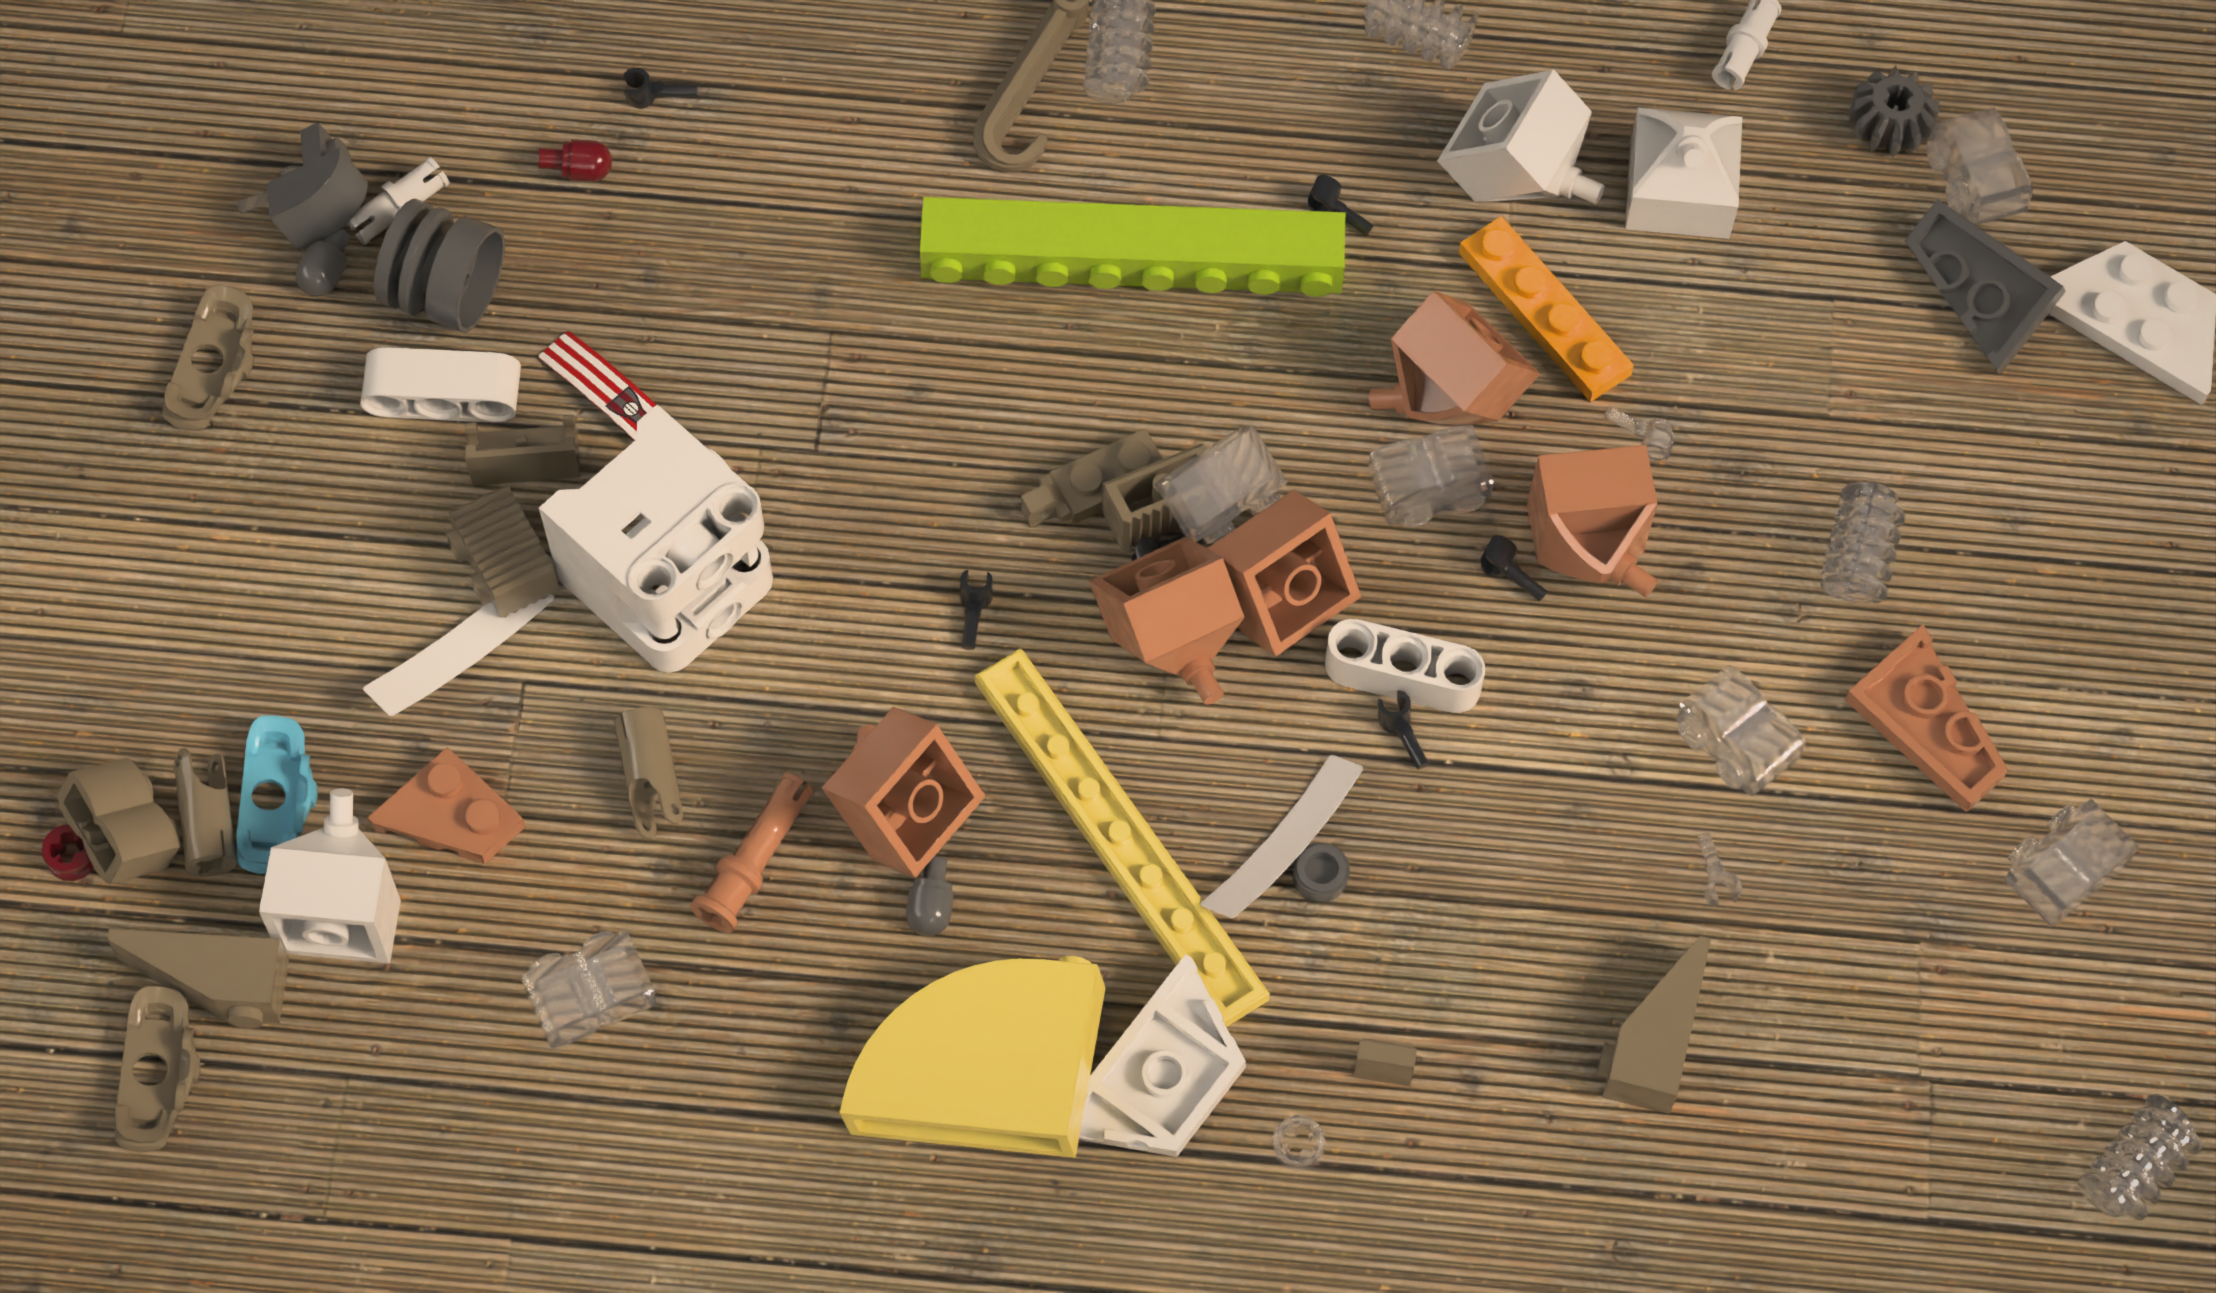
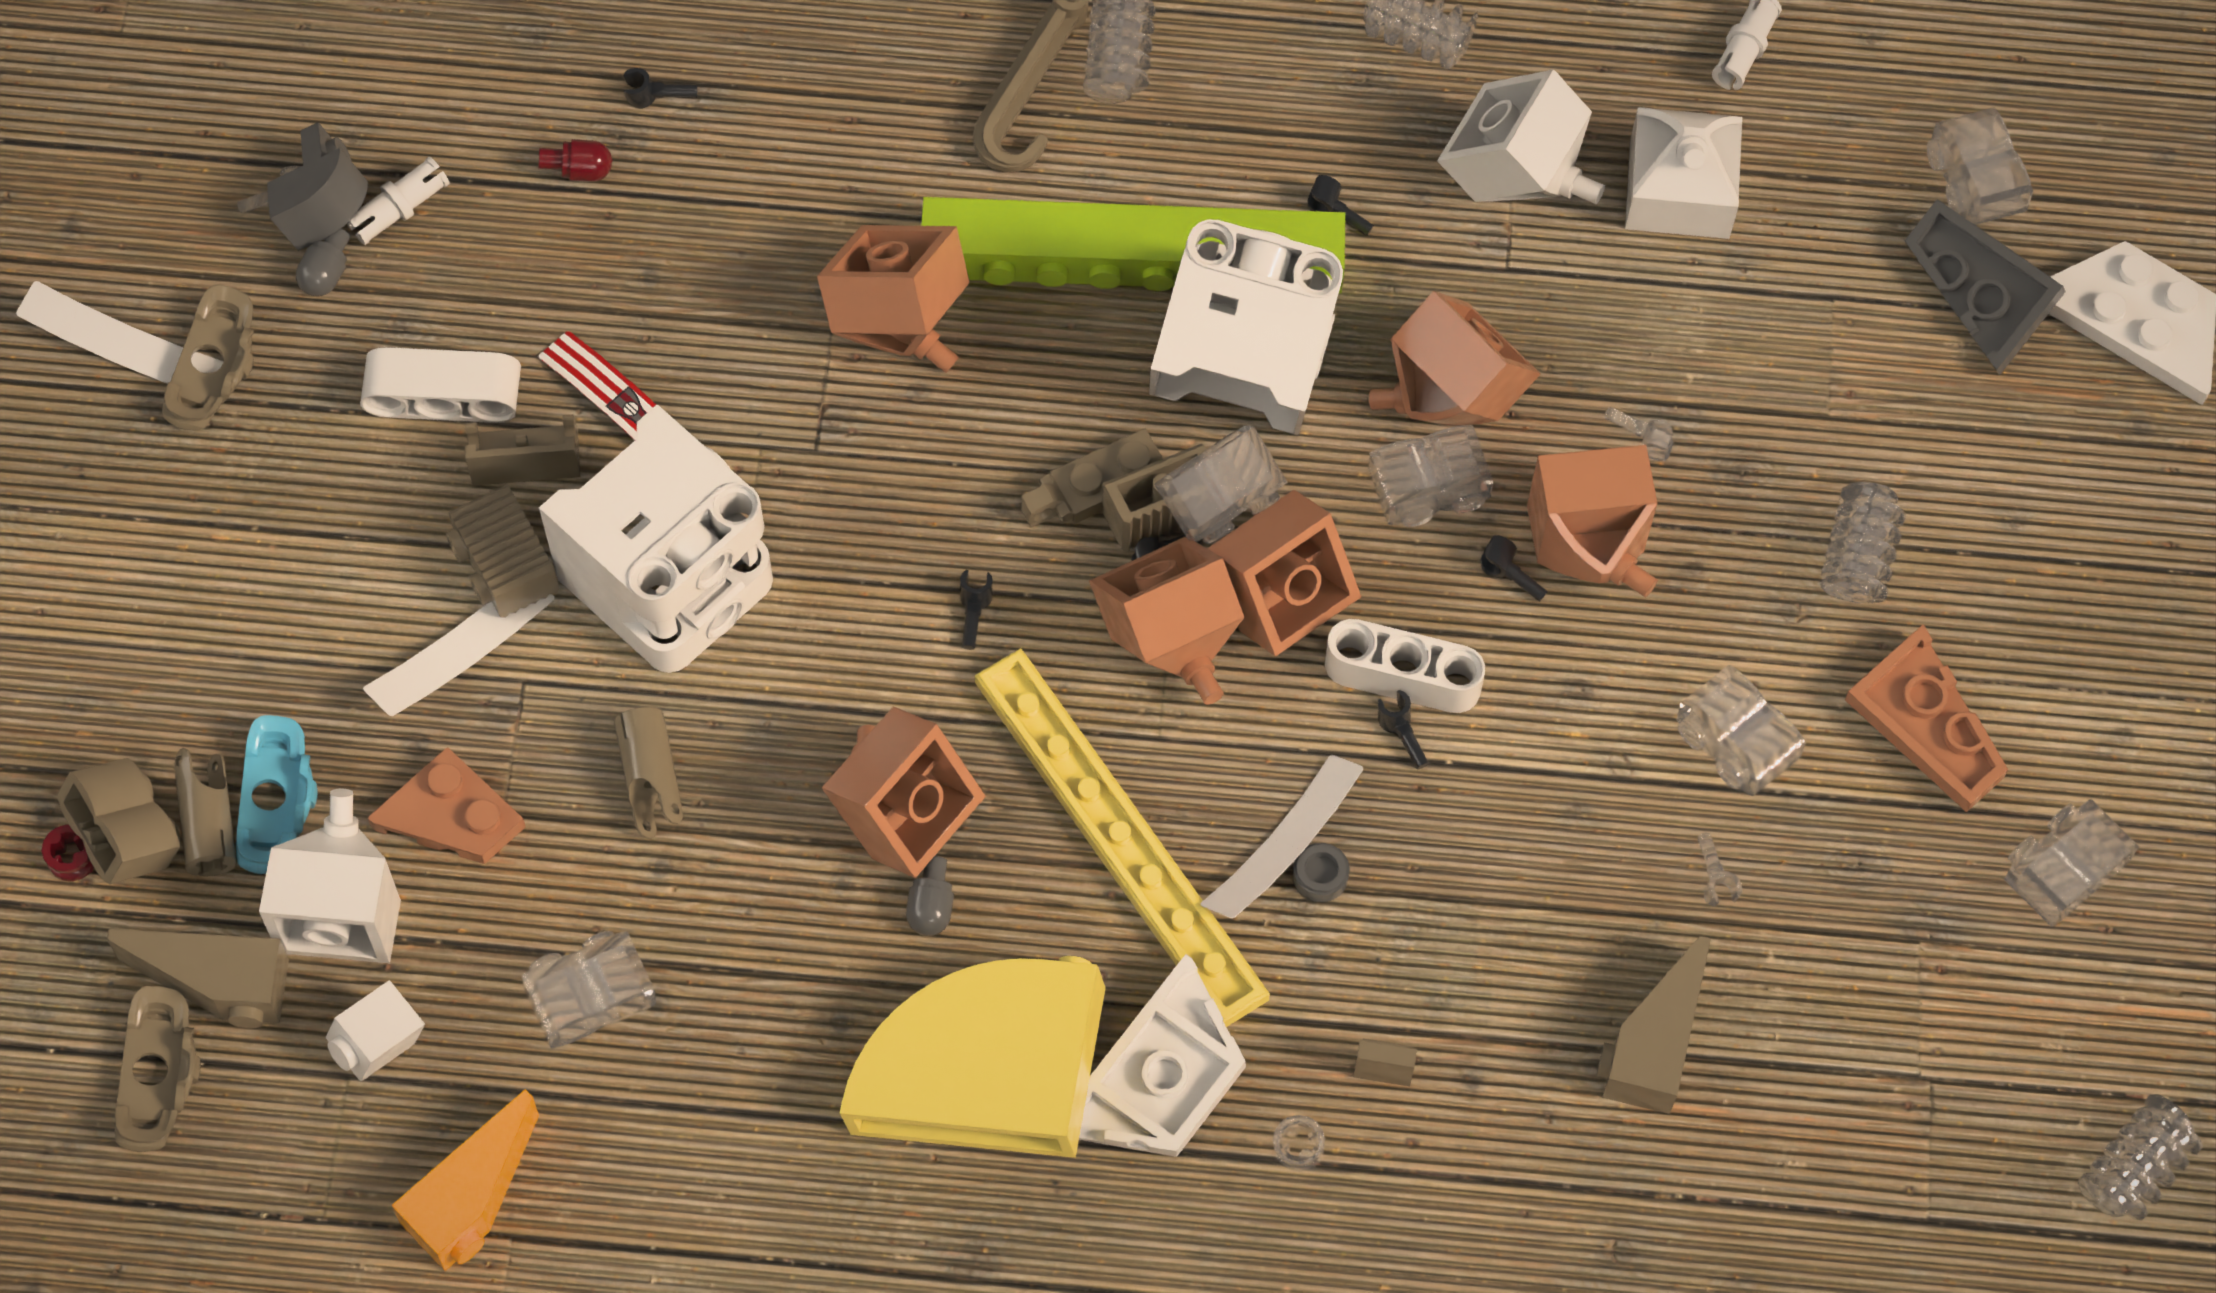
(106, 335): none -> white sticker
(373, 1031): none -> white brick
(439, 265): dark grey wheel -> none
(462, 1195): none -> light orange slope
(741, 873): nougat pin -> none
(895, 287): none -> nougat piece
(1247, 322): none -> white piece
(1546, 309): light orange plate -> none
(1893, 111): dark grey gear -> none

